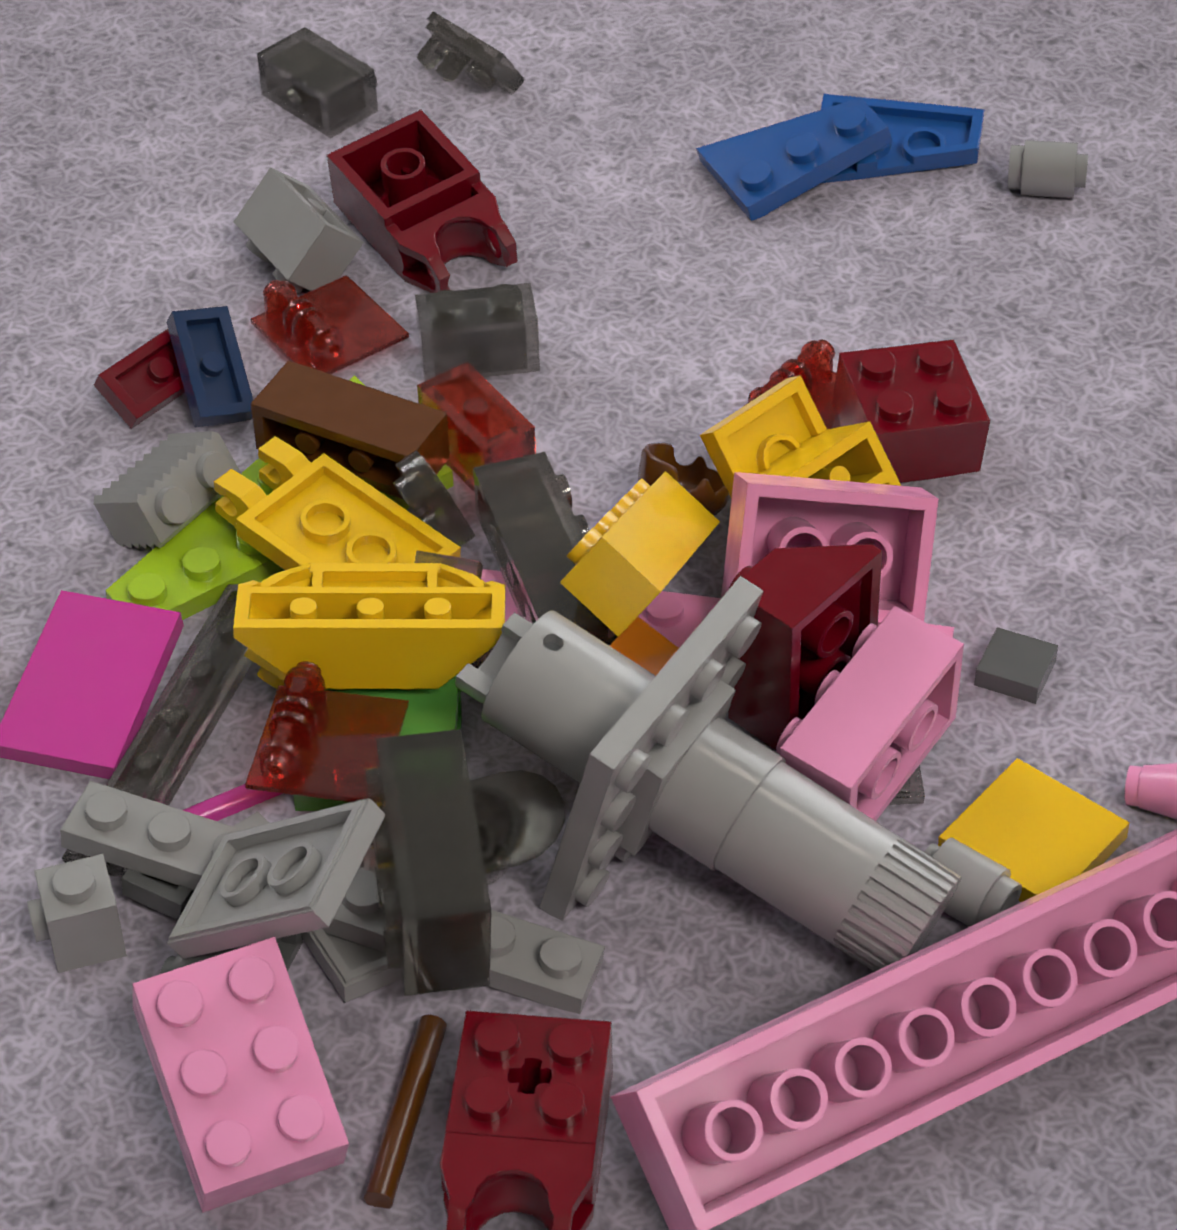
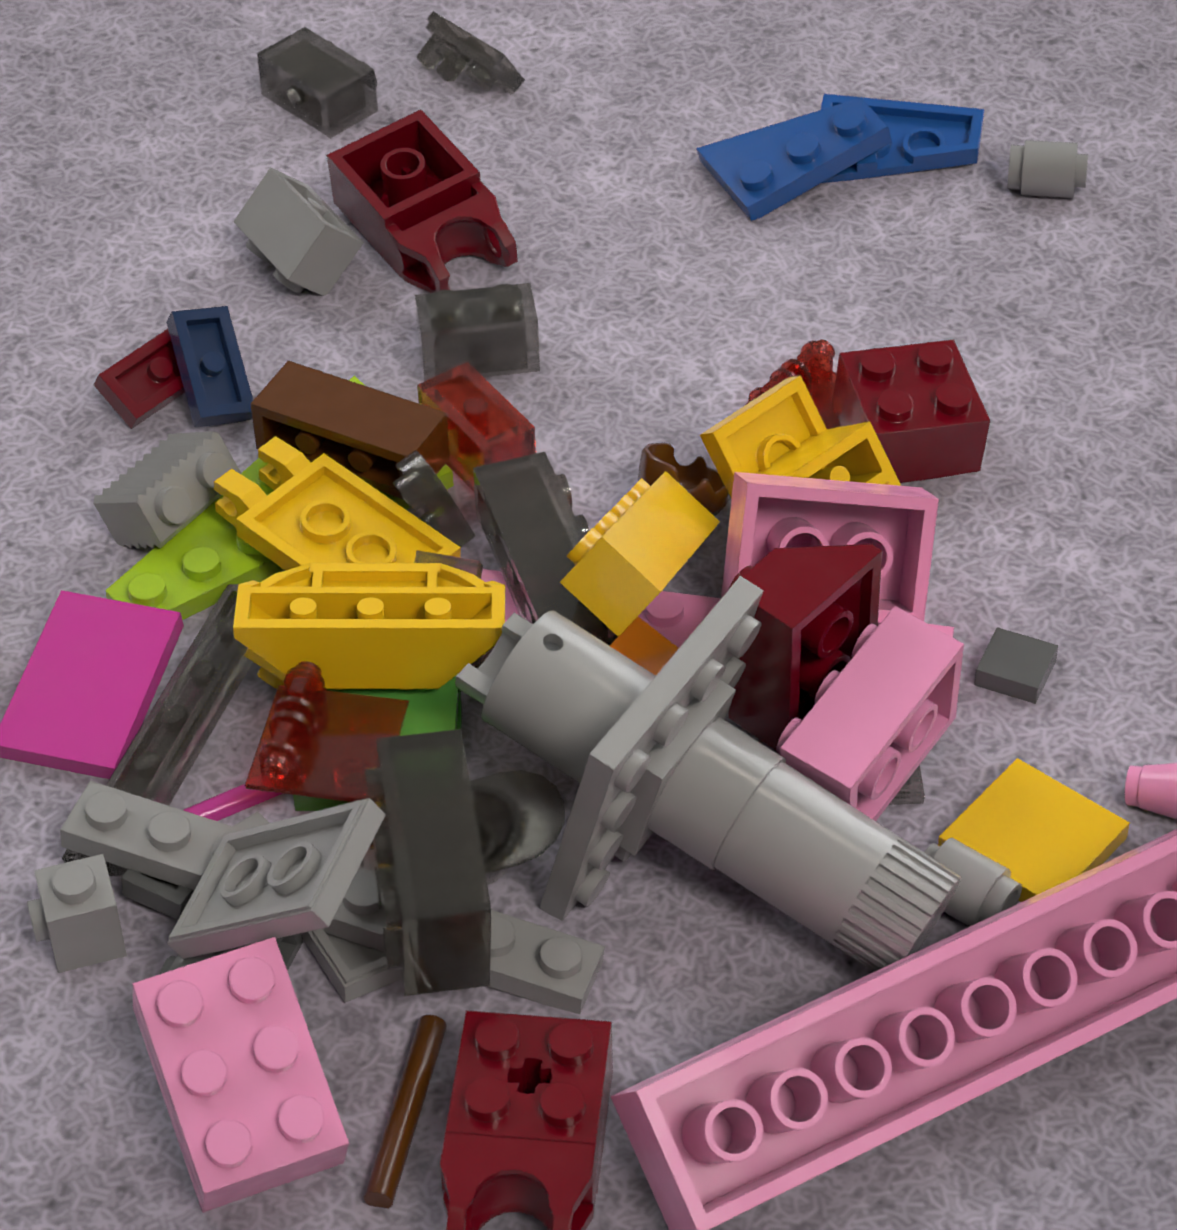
(327, 325): clear red hinge -> none

